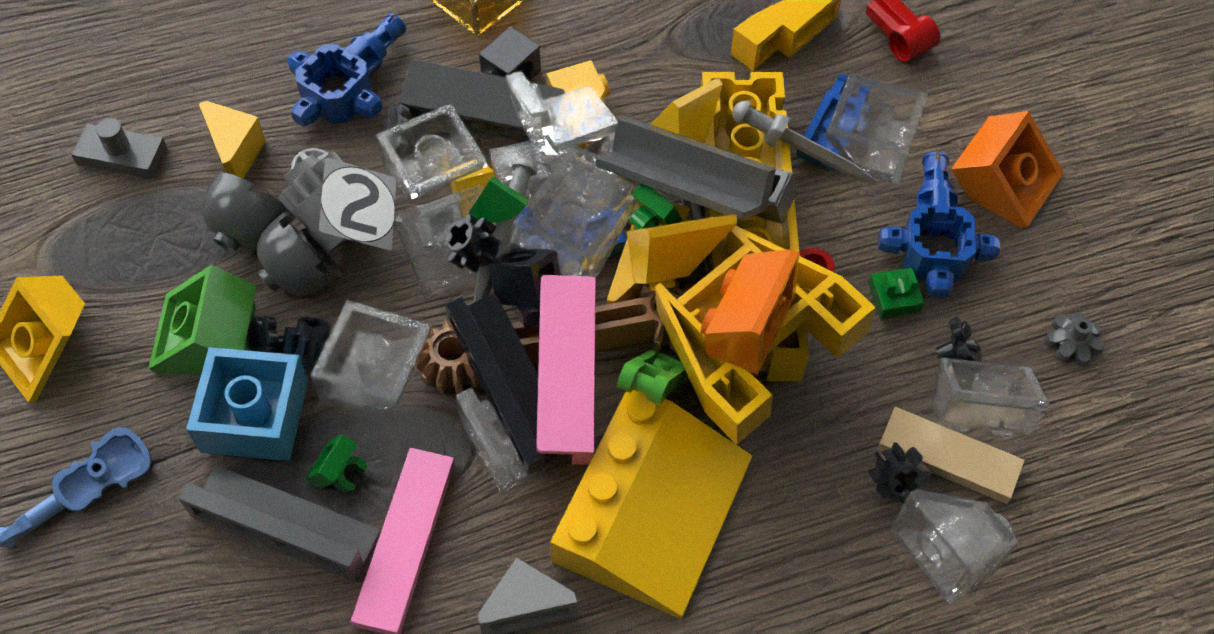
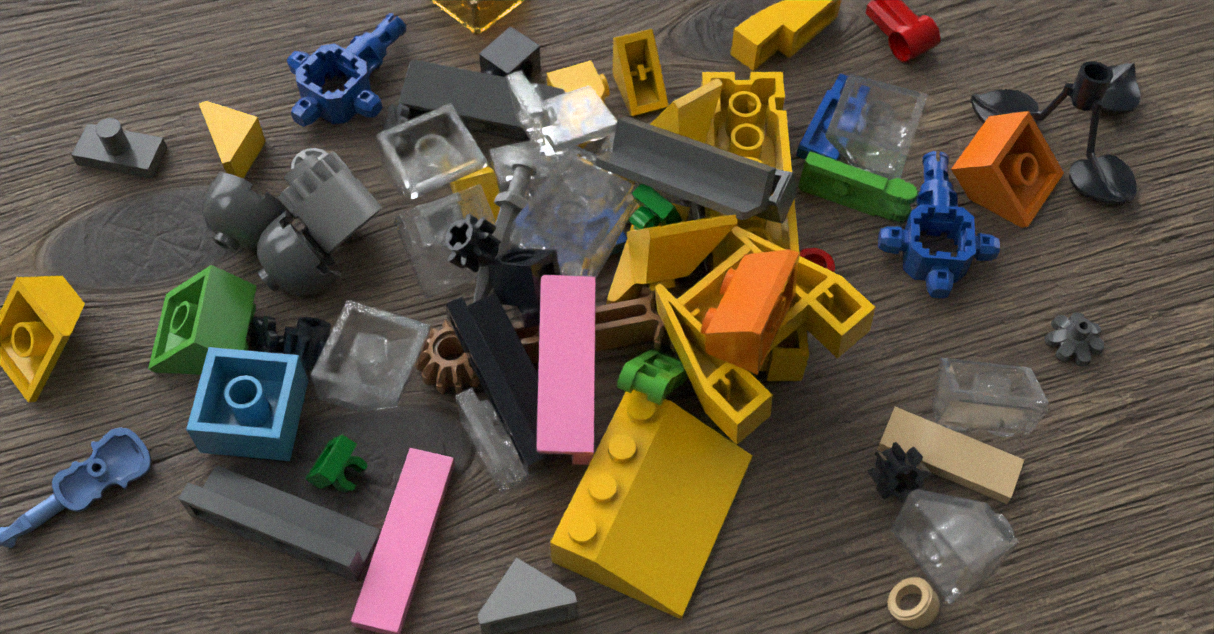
(357, 204): sticker -> none
(498, 202): green tile -> none
(639, 72): none -> yellow slope
(776, 130): light grey sword -> none
(857, 188): none -> bright green hinge
(896, 292): green tile -> none
(923, 613): none -> tan piece
(960, 343): black plant -> none
(1094, 89): none -> black plant

